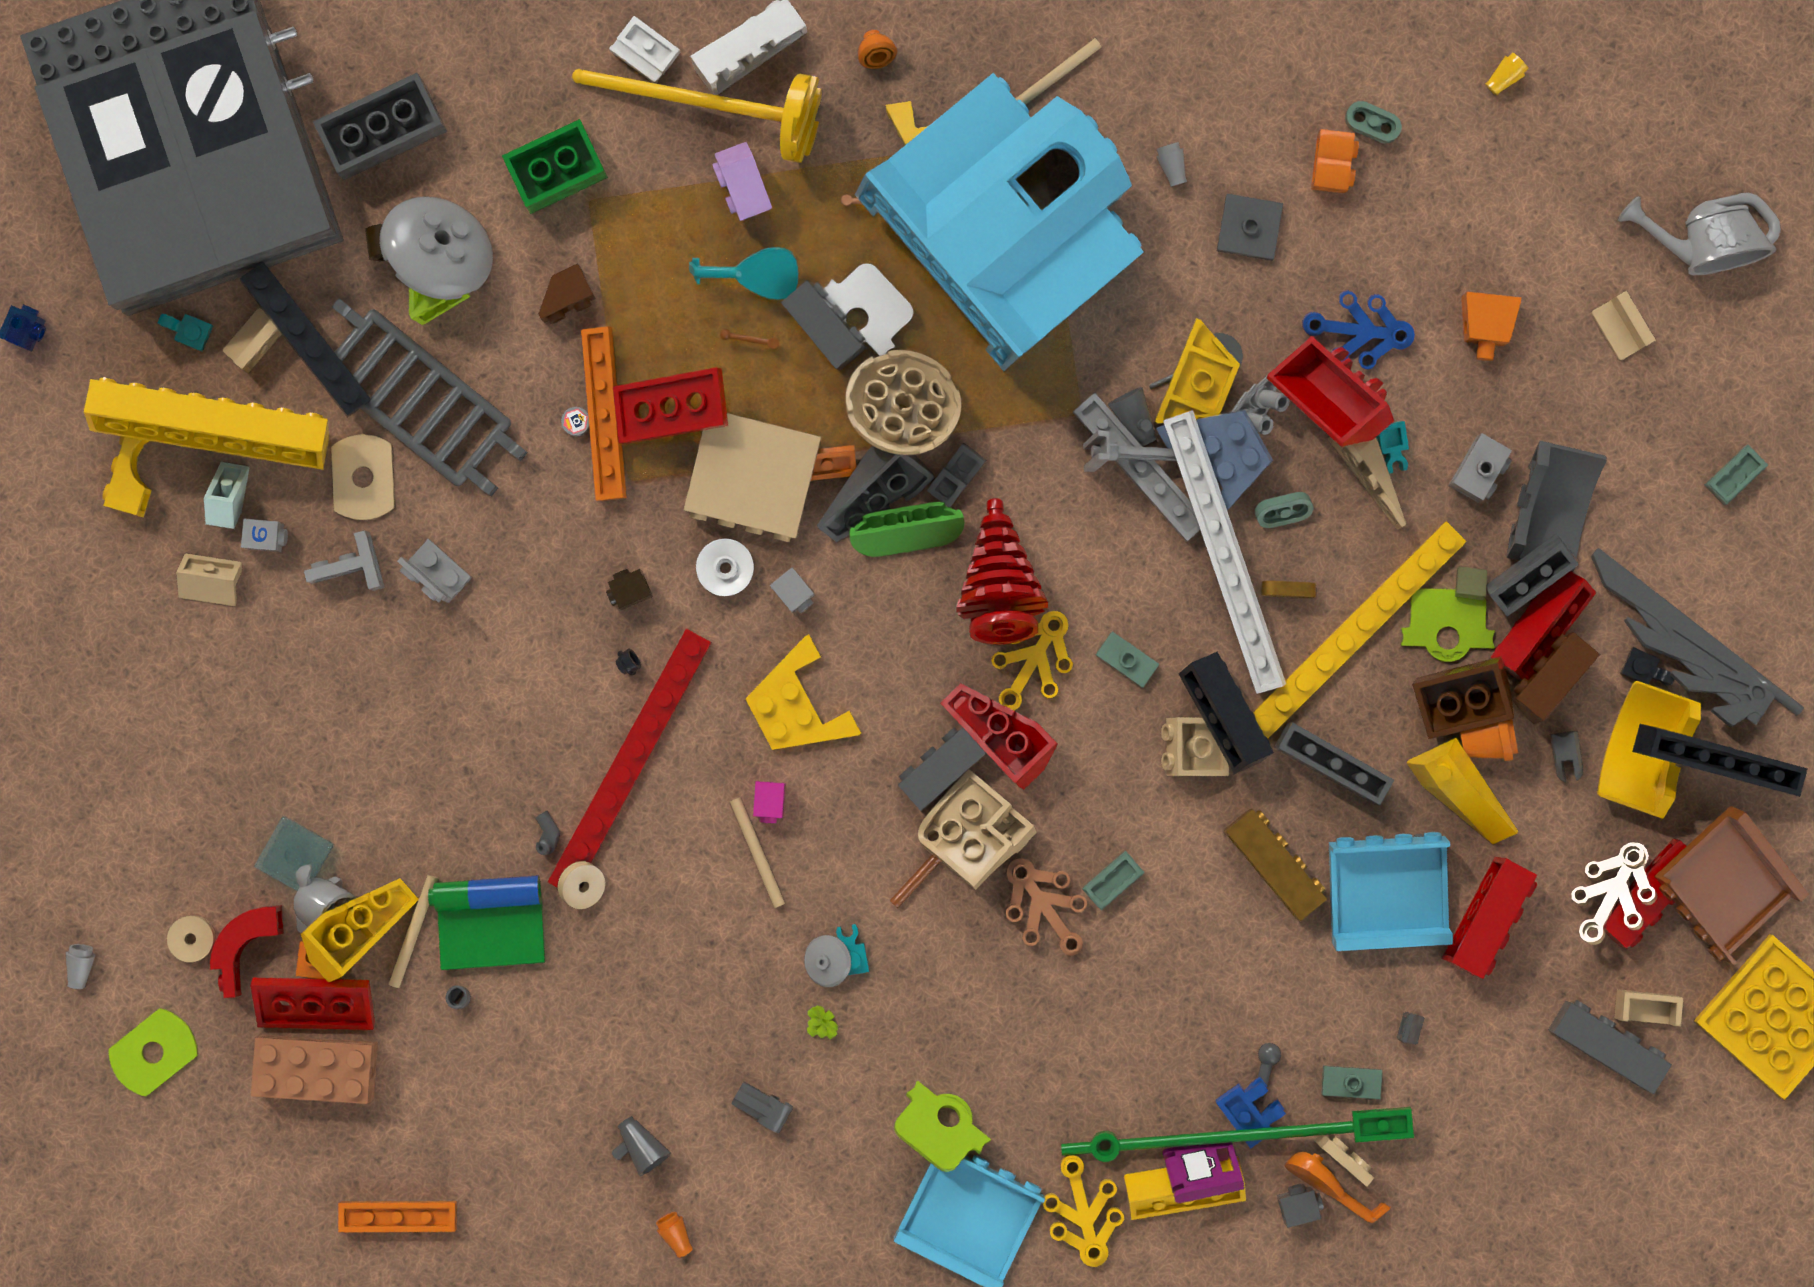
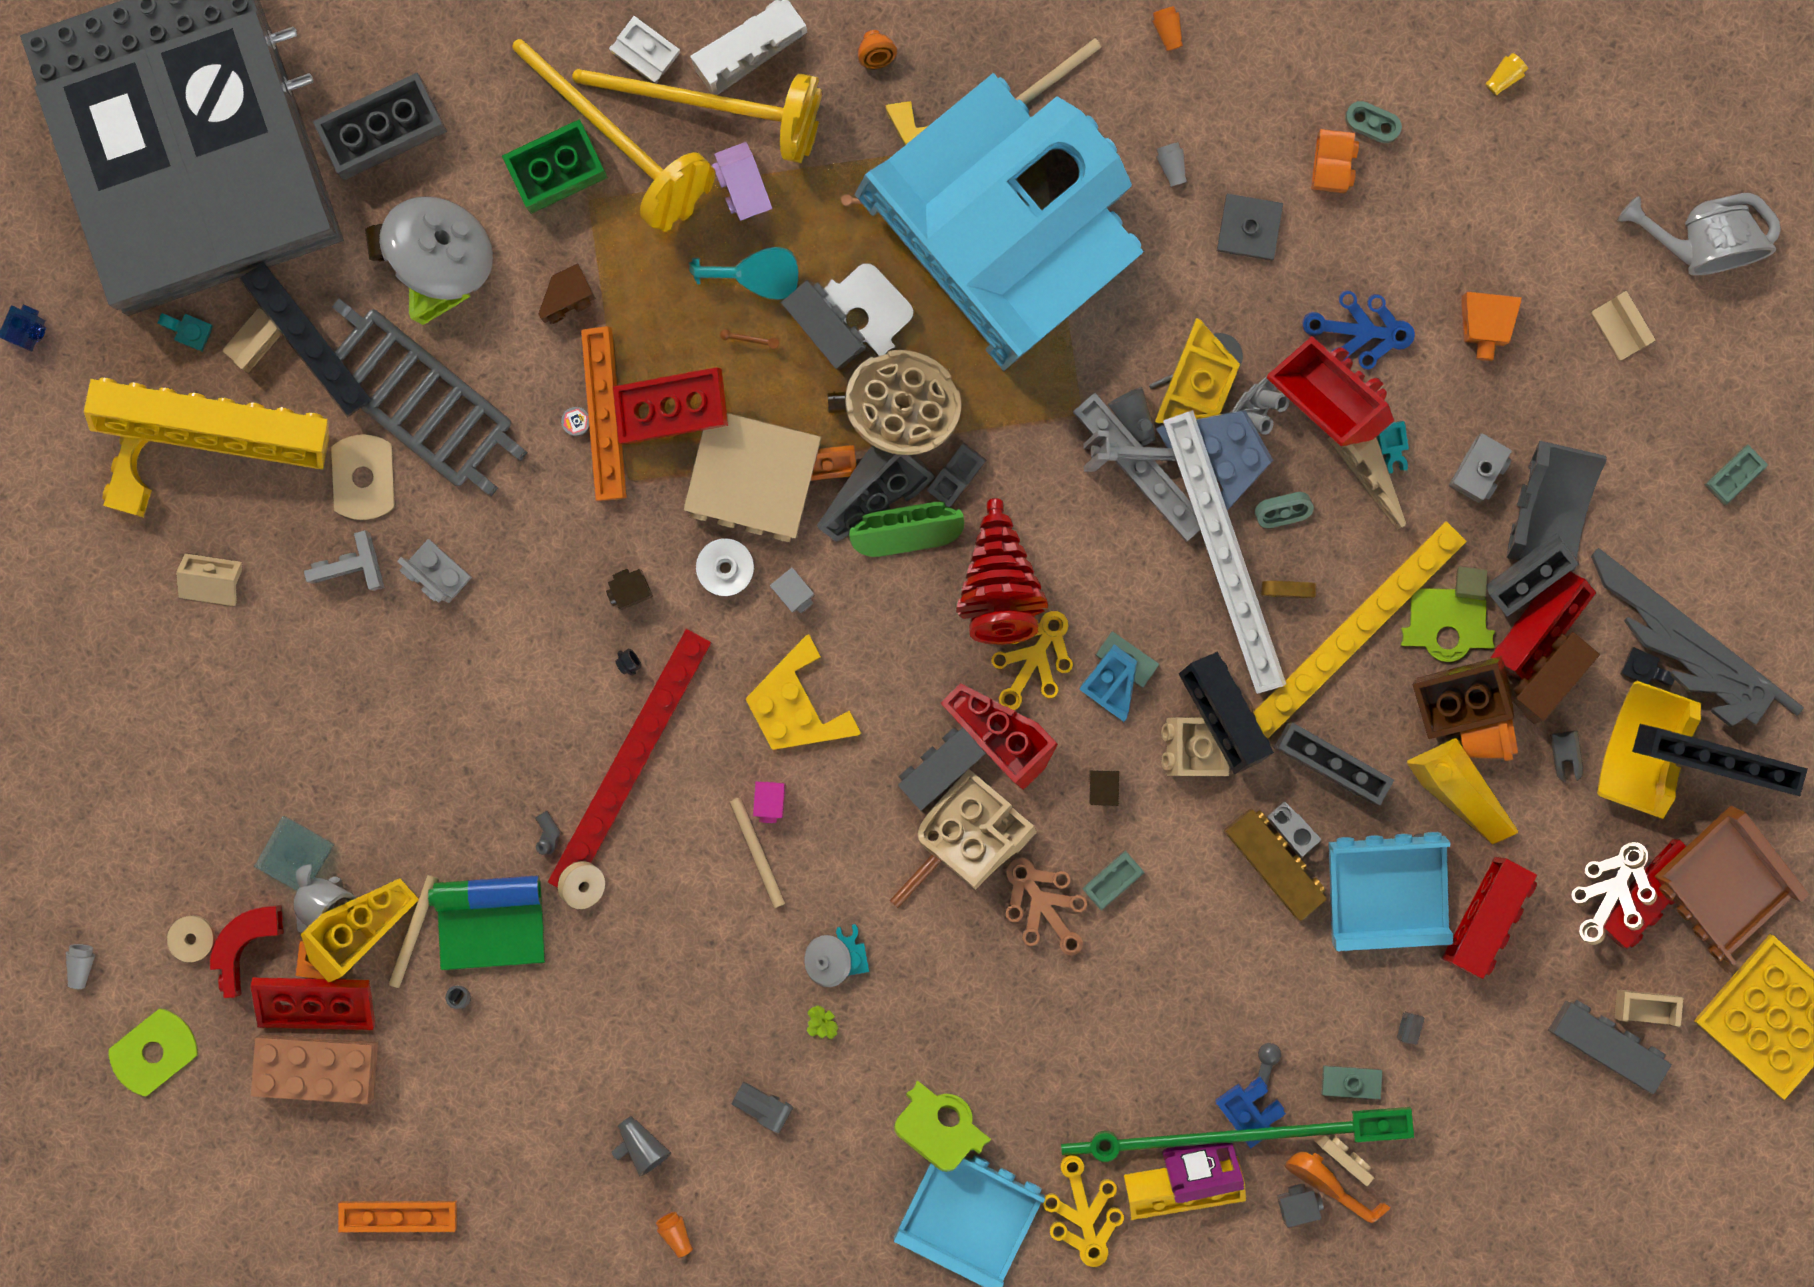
(226, 495): light aqua slope -> none
(263, 535): light grey brick -> none
(673, 189): none -> yellow piece
(836, 402): none -> dark brown piece
(1104, 788): none -> dark brown panel
(1112, 682): none -> dark azure wing
(1168, 27): none -> orange cone
(1293, 829): none -> light grey leg

